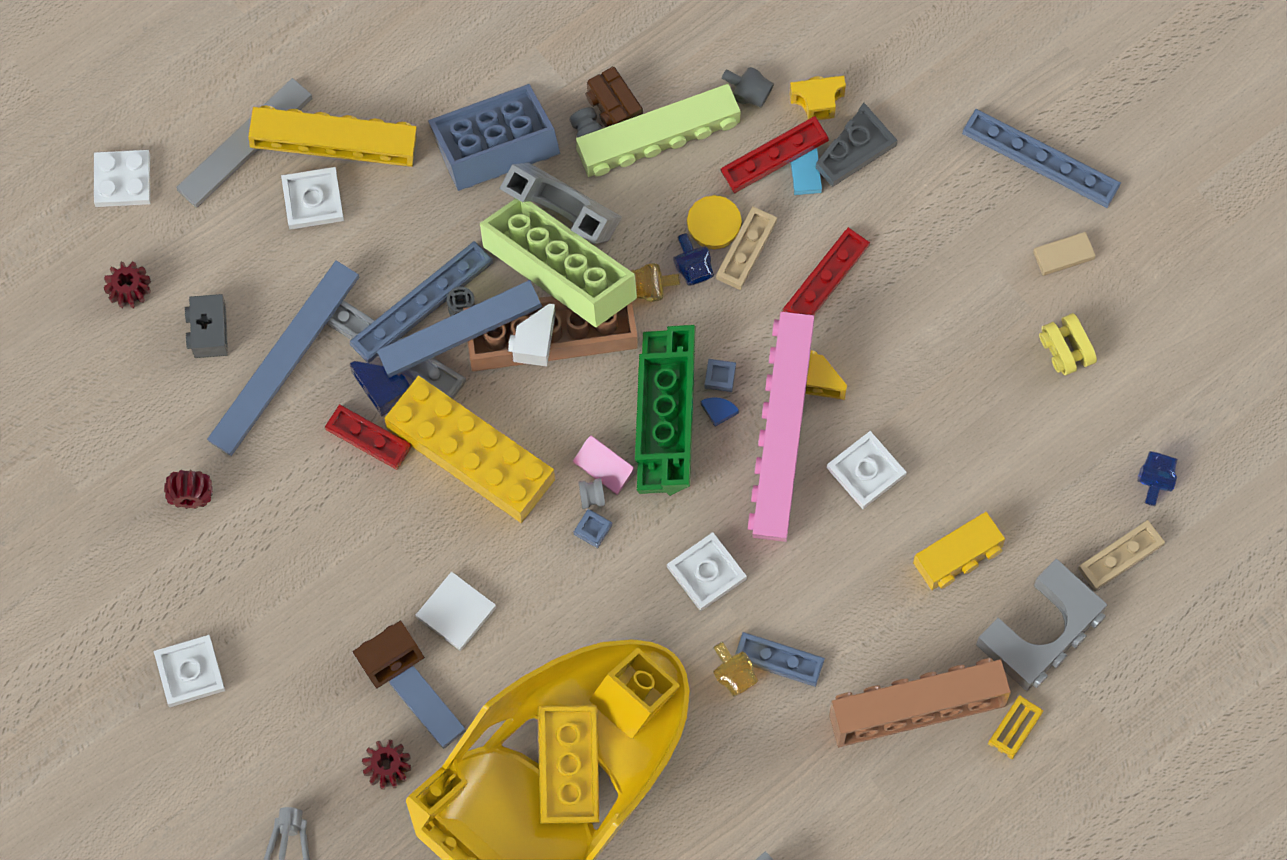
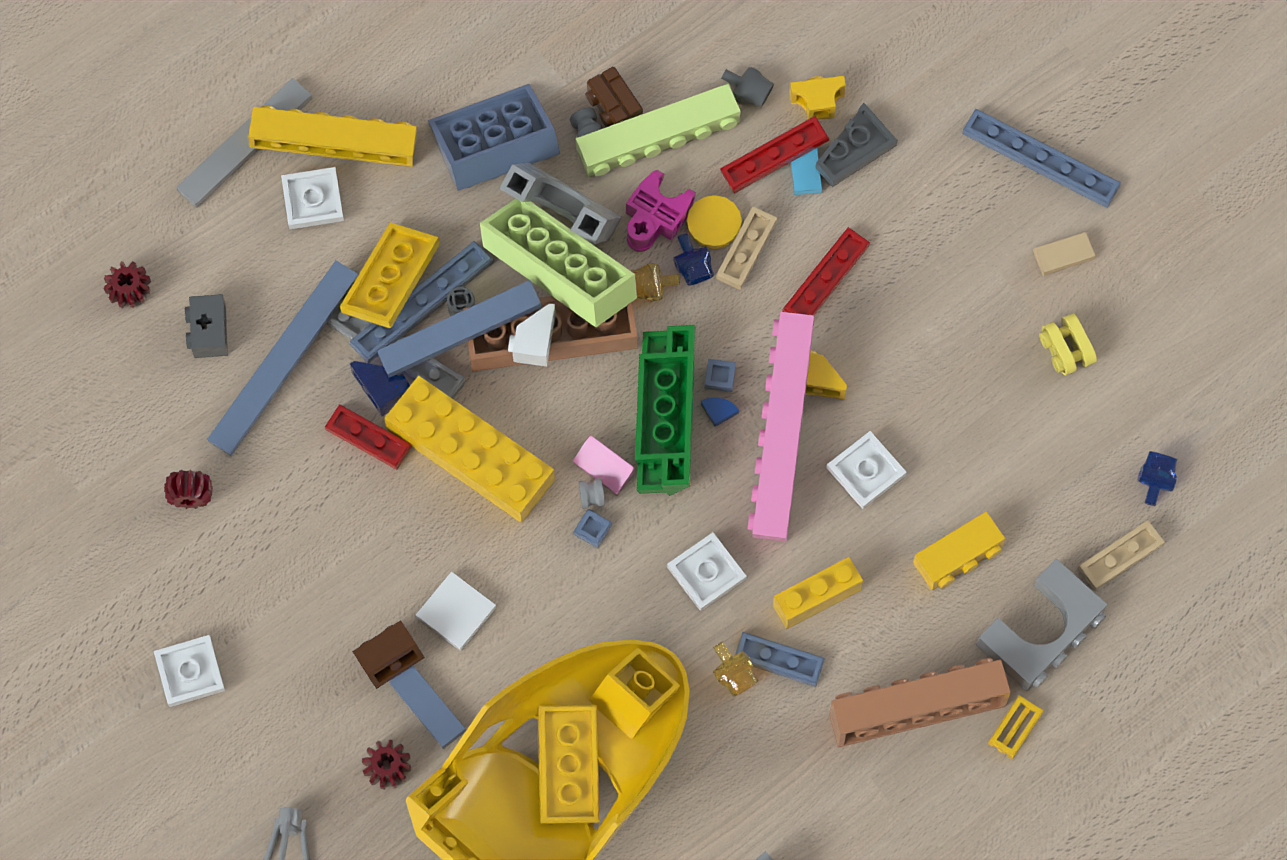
(122, 178): white plate -> none
(390, 275): none -> yellow plate
(655, 213): none -> dark pink piece
(817, 593): none -> yellow brick

